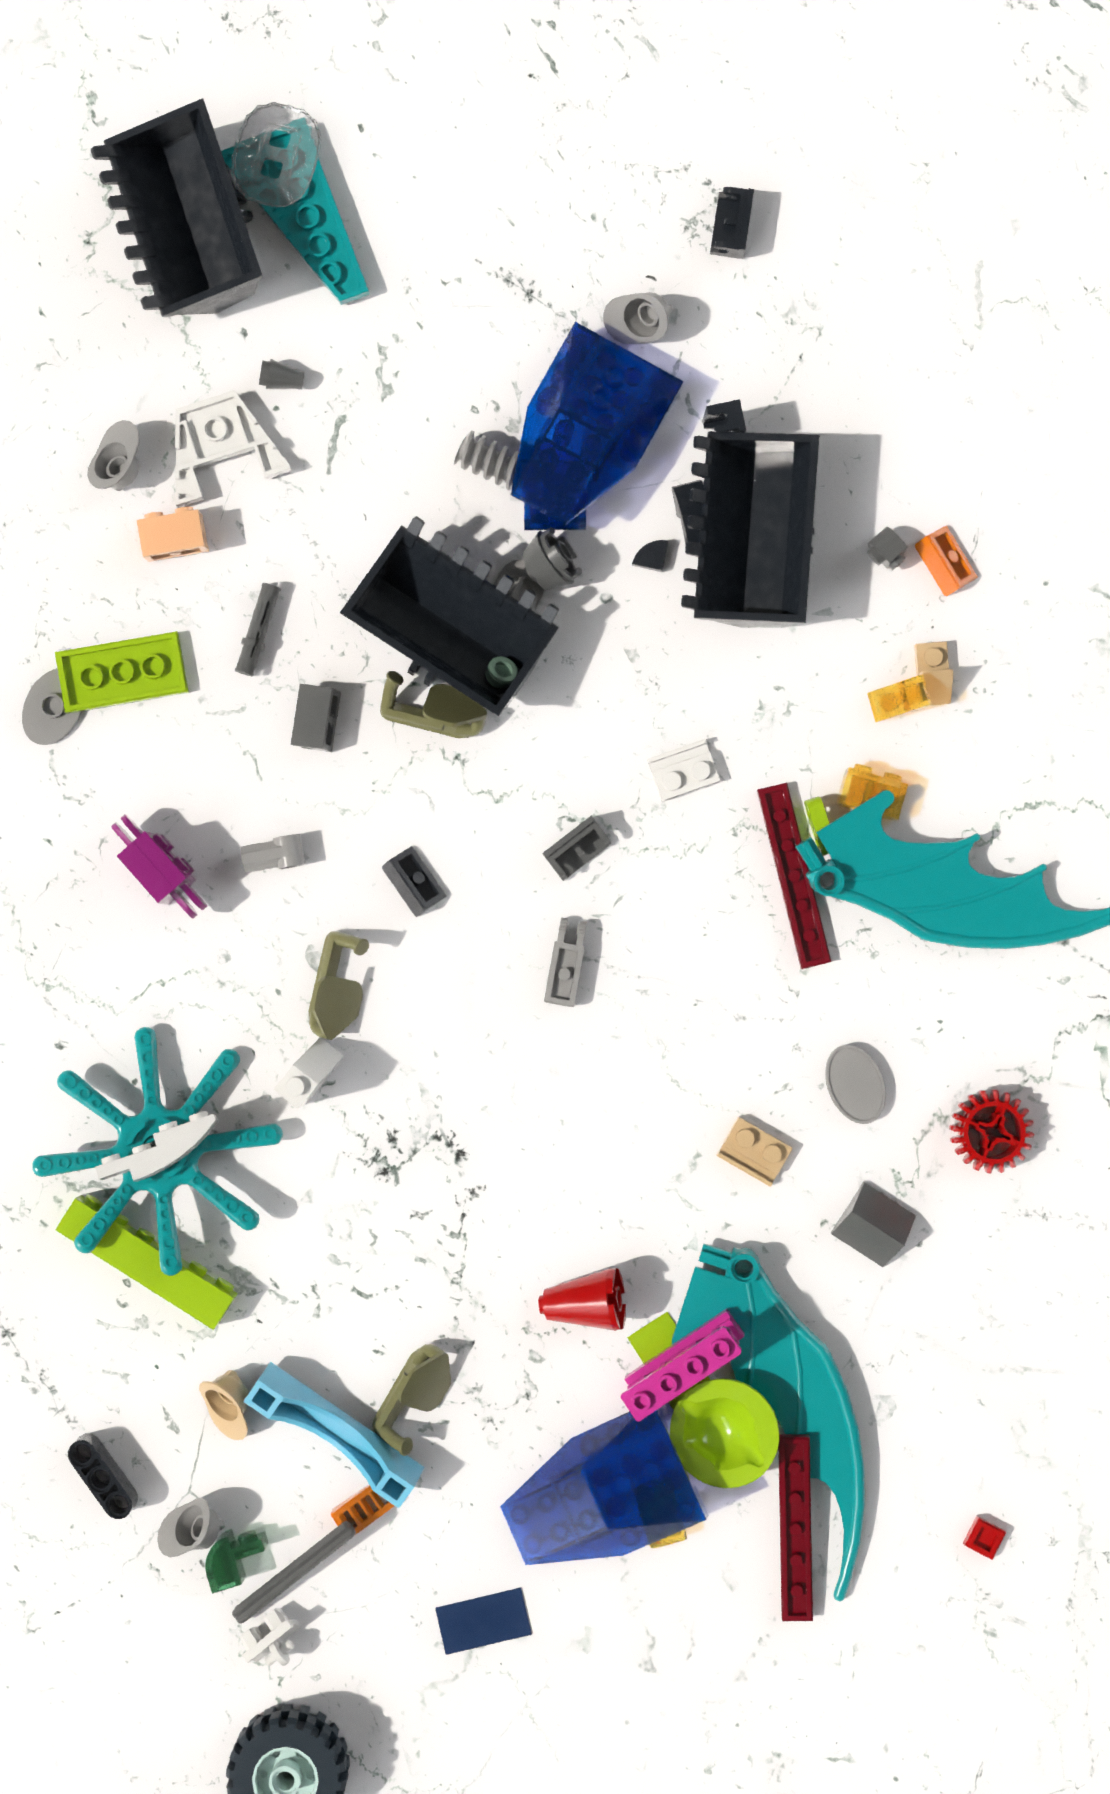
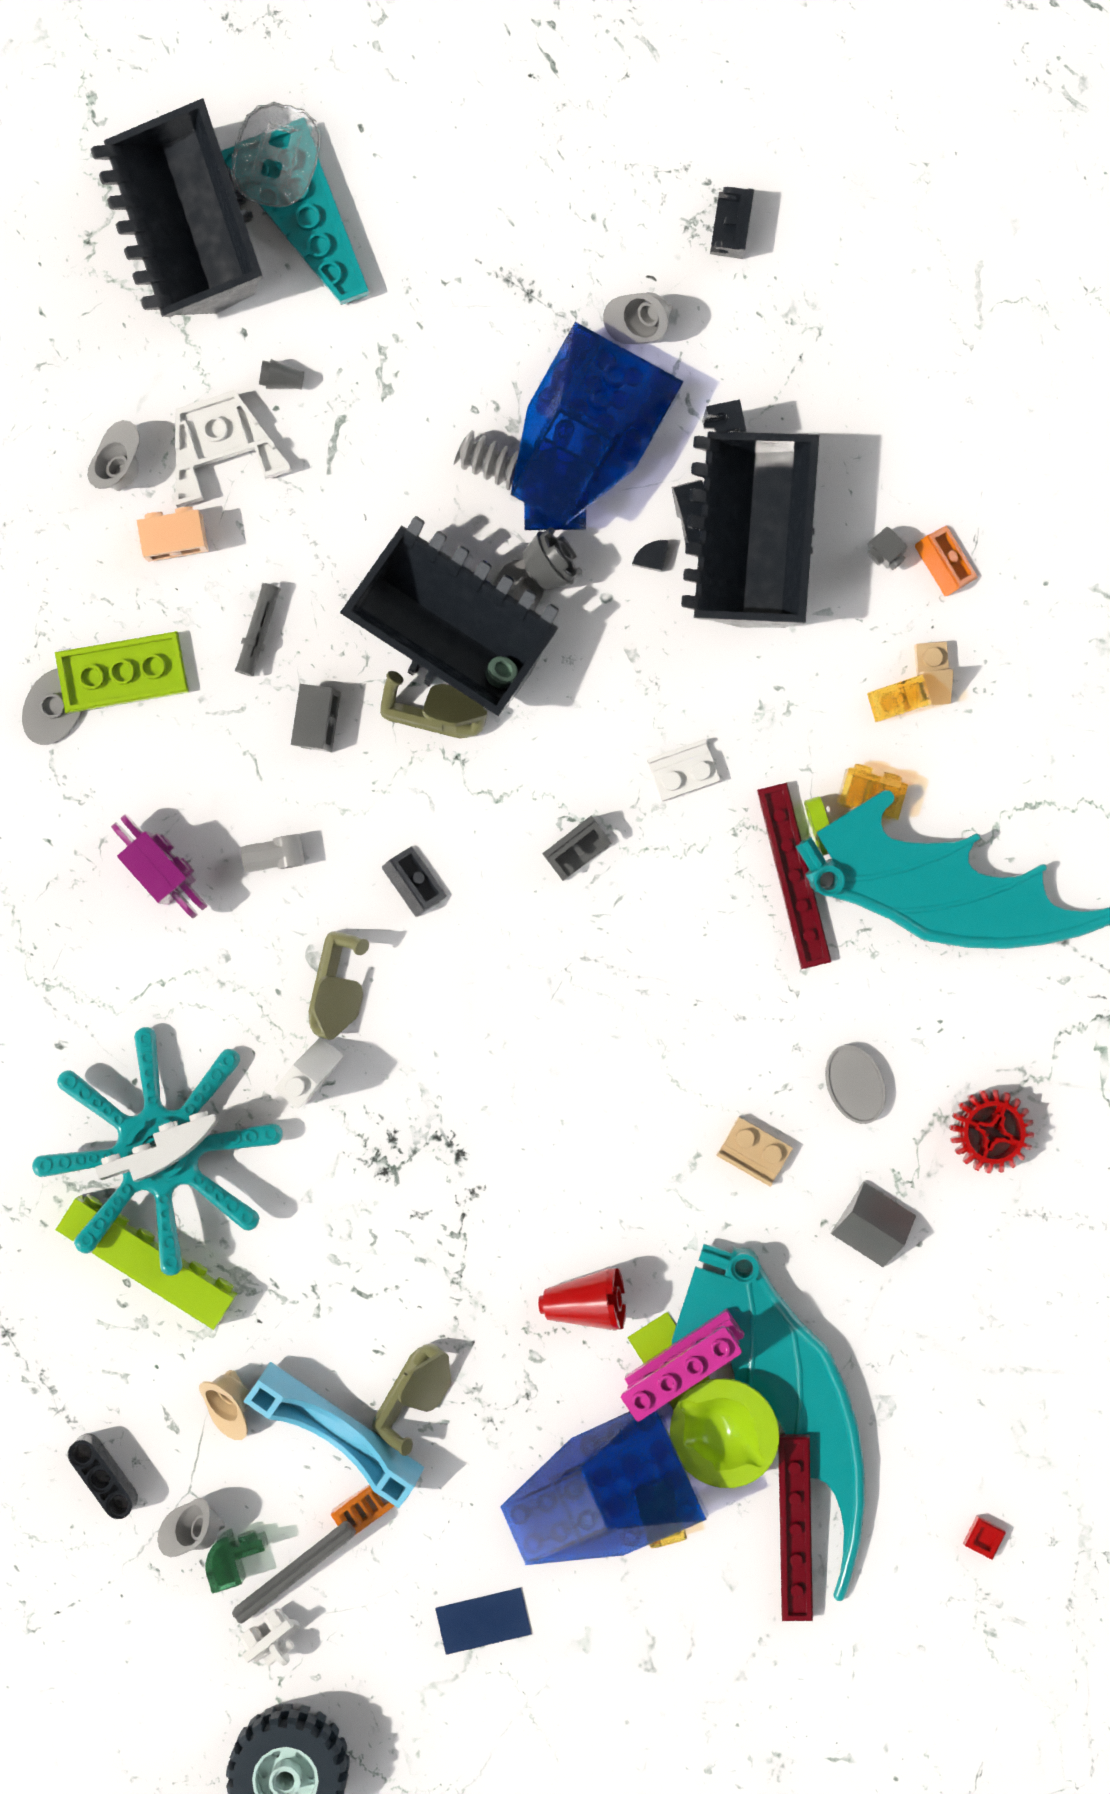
(565, 967): light grey hinge -> none

